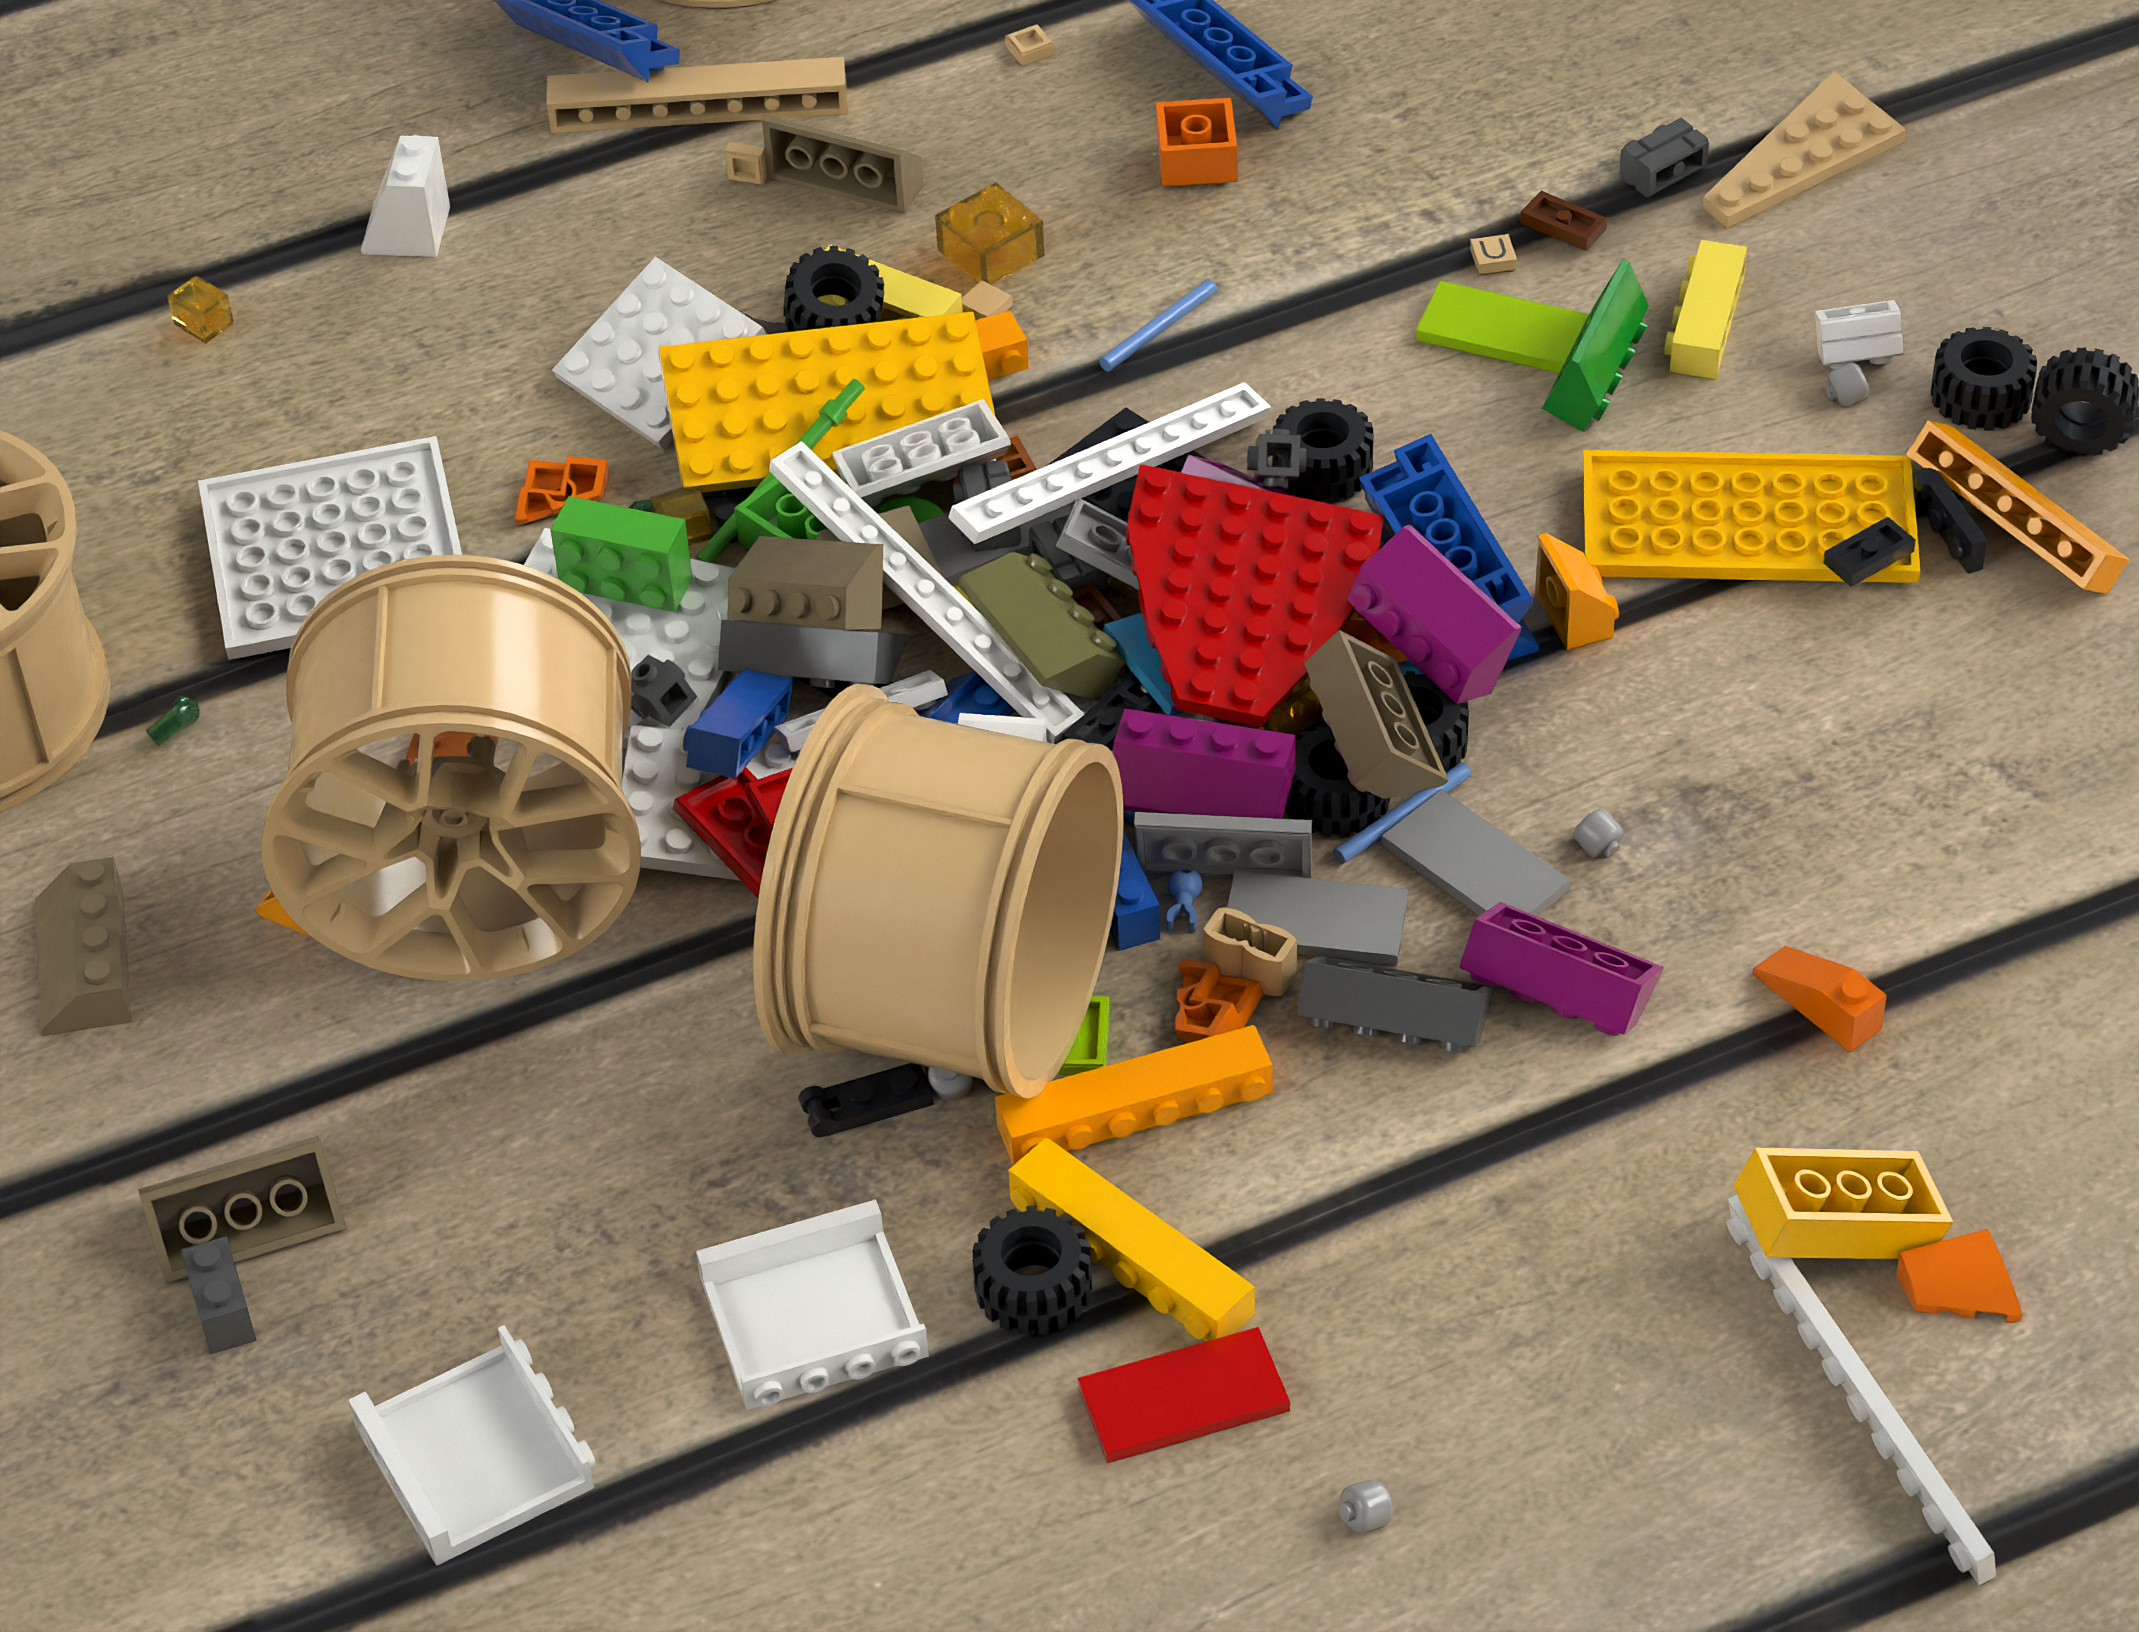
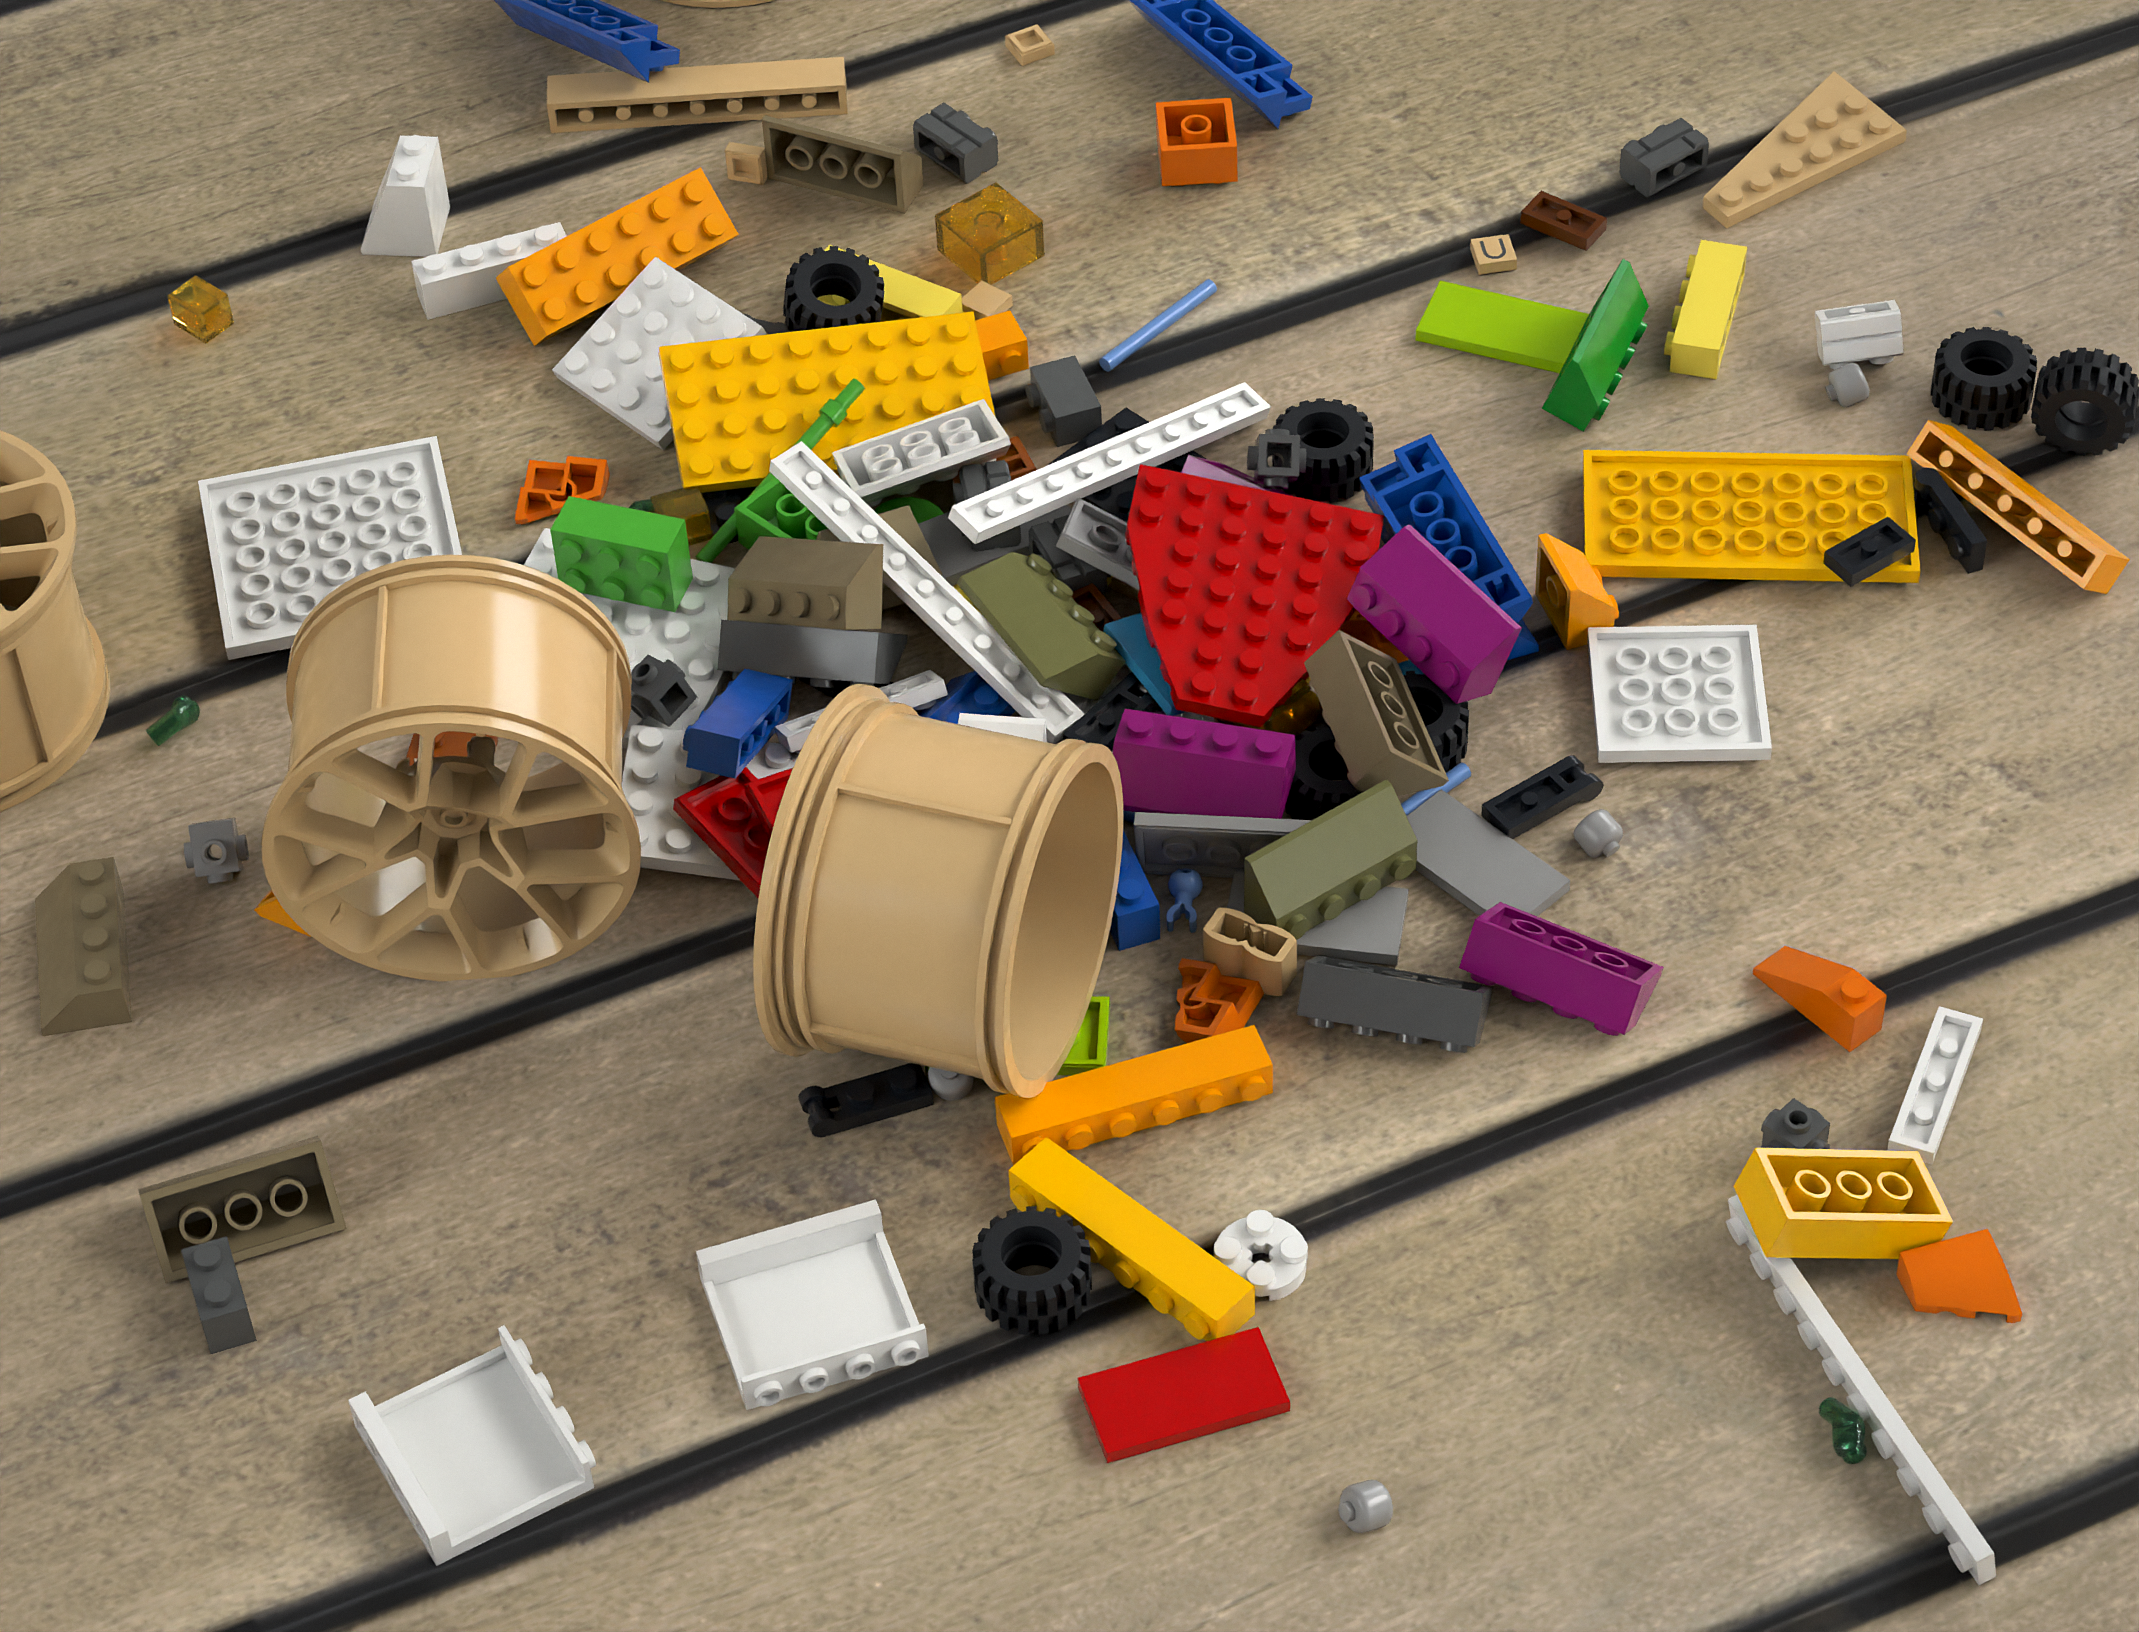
(225, 835): none -> light grey brick
(468, 274): none -> white brick
(601, 260): none -> light orange brick
(956, 142): none -> dark grey brick
(1064, 400): none -> dark grey brick
(1266, 1235): none -> white plate
(1331, 862): none -> olive slope
(1541, 797): none -> black plate
(1678, 694): none -> white plate
(1795, 1128): none -> dark grey brick
(1847, 1430): none -> clear green arm
(1935, 1083): none -> white plate

